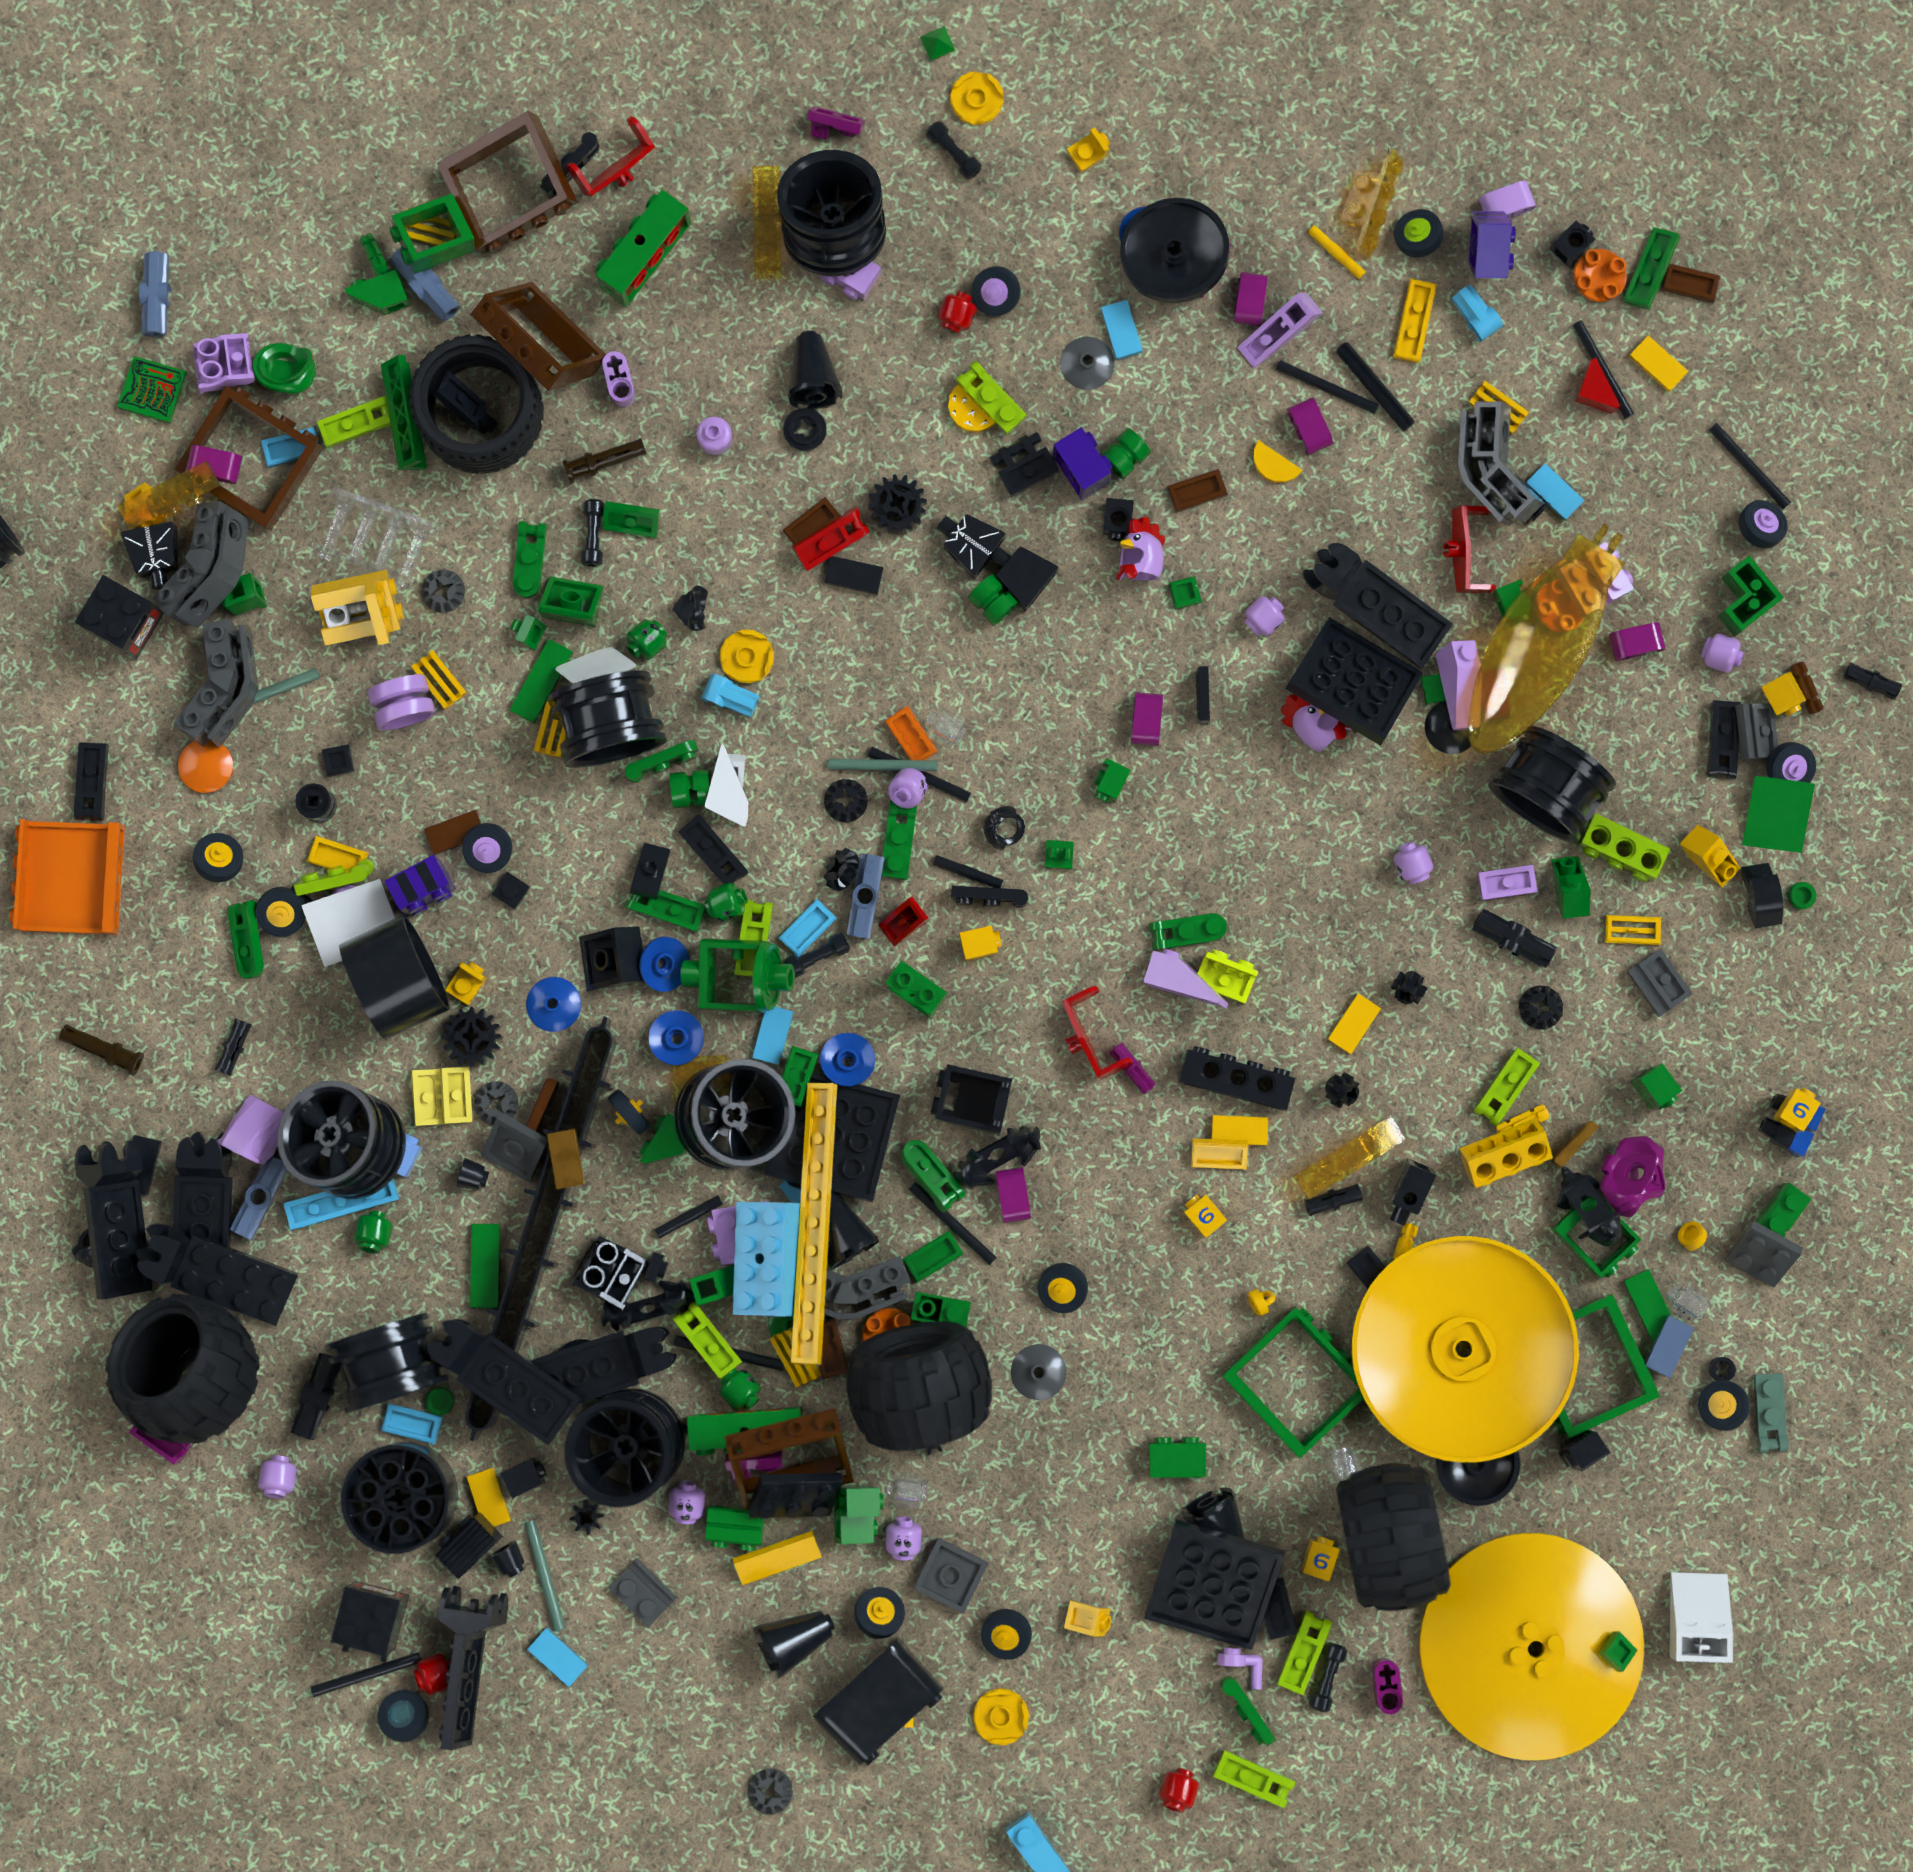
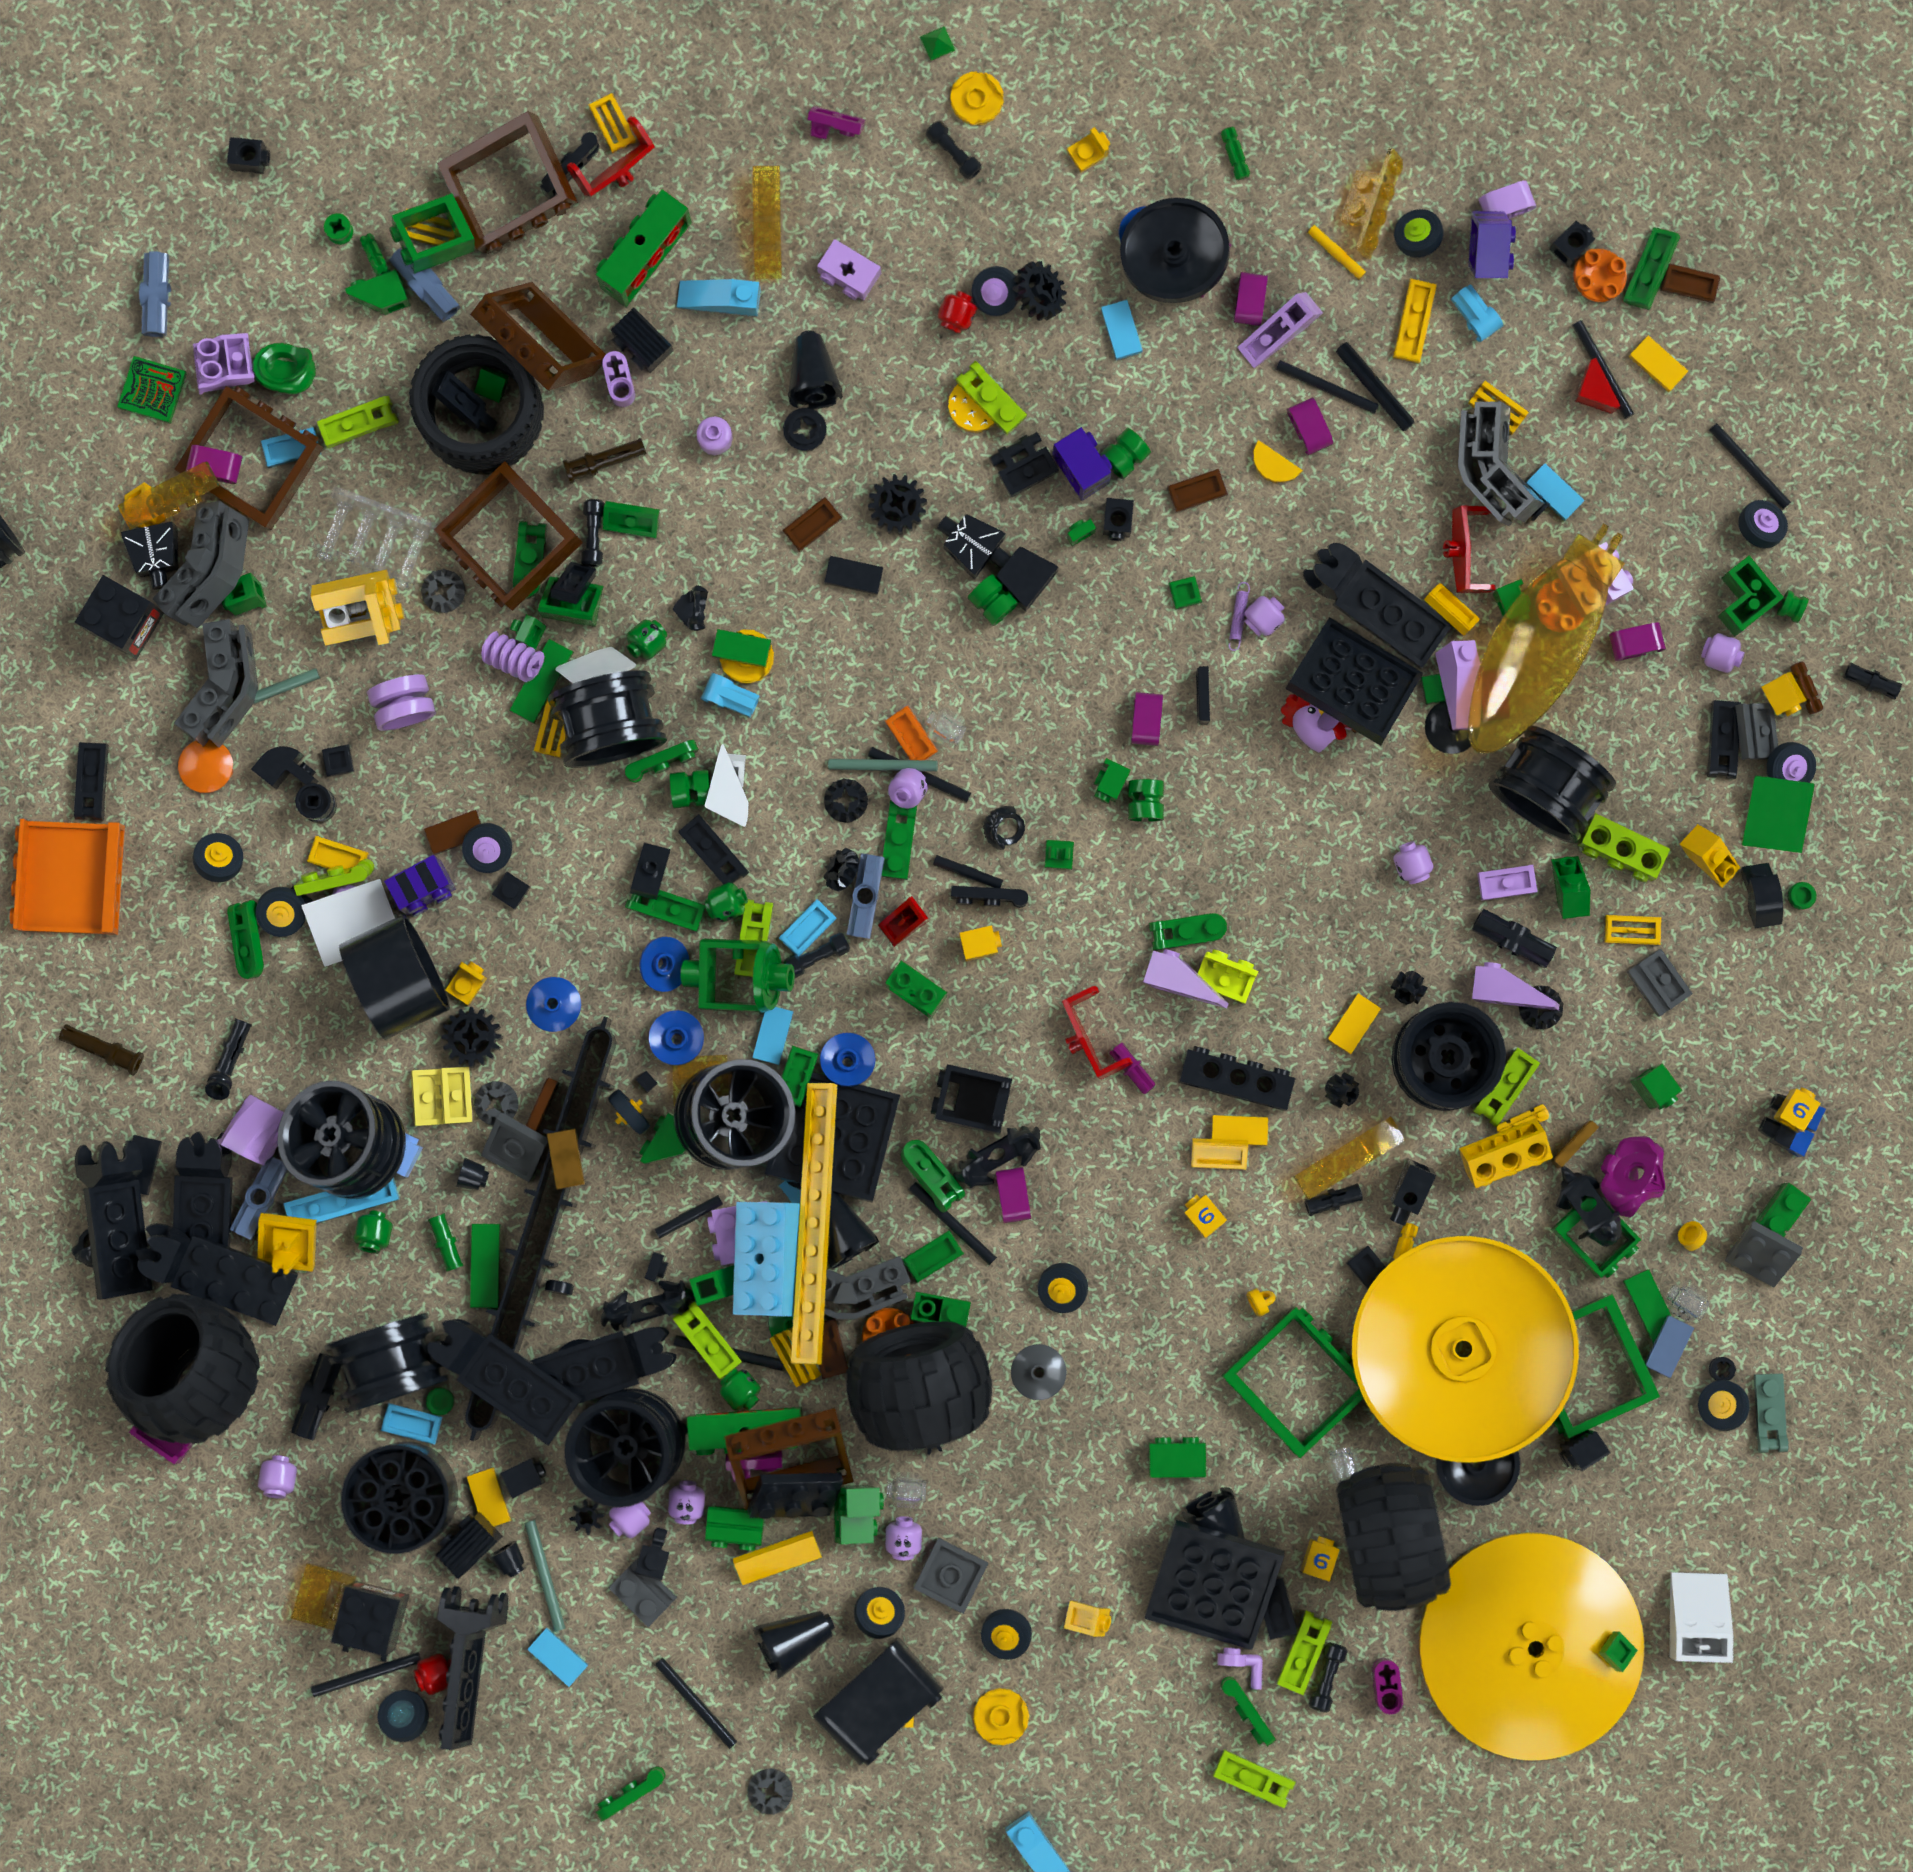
(215, 1092): none -> black bush
(240, 147): none -> black brick
(279, 763): none -> black brick
(287, 1242): none -> yellow plate
(314, 1594): none -> clear yellow plate
(341, 234): none -> green wheel
(405, 434): green fence -> none
(424, 661): yellow tile -> none
(445, 1242): none -> green pin
(474, 504): none -> reddish brown window
(491, 384): none -> green tile
(512, 657): none -> lavender piece
(559, 1287): none -> black tile
(573, 583): none -> black plate
(609, 1272): black slope -> none
(612, 957): black slope -> none
(622, 143): none -> yellow tile
(629, 1519): none -> lavender head
(631, 1793): none -> green plate
(641, 340): none -> black brick
(646, 1081): none -> black piece
(653, 1559): none -> black plate
(696, 1703): none -> black bar
(720, 296): none -> medium azure slope
(741, 648): none -> green tile
(830, 539): red plate -> none
(835, 238): black wheel -> none
(1039, 290): none -> black gear
(1080, 531): none -> green plate
(1082, 375): dark grey dish -> none
(1141, 551): lavender piece -> none
(1146, 800): none -> green wheel
(1179, 1790): red head -> none
(1235, 153): none -> green axle
(1239, 615): none -> lavender piece
(1452, 609): none -> yellow tile
(1485, 1045): none -> black wheel
(1501, 987): none -> lavender slope
(1792, 606): none -> green wheel

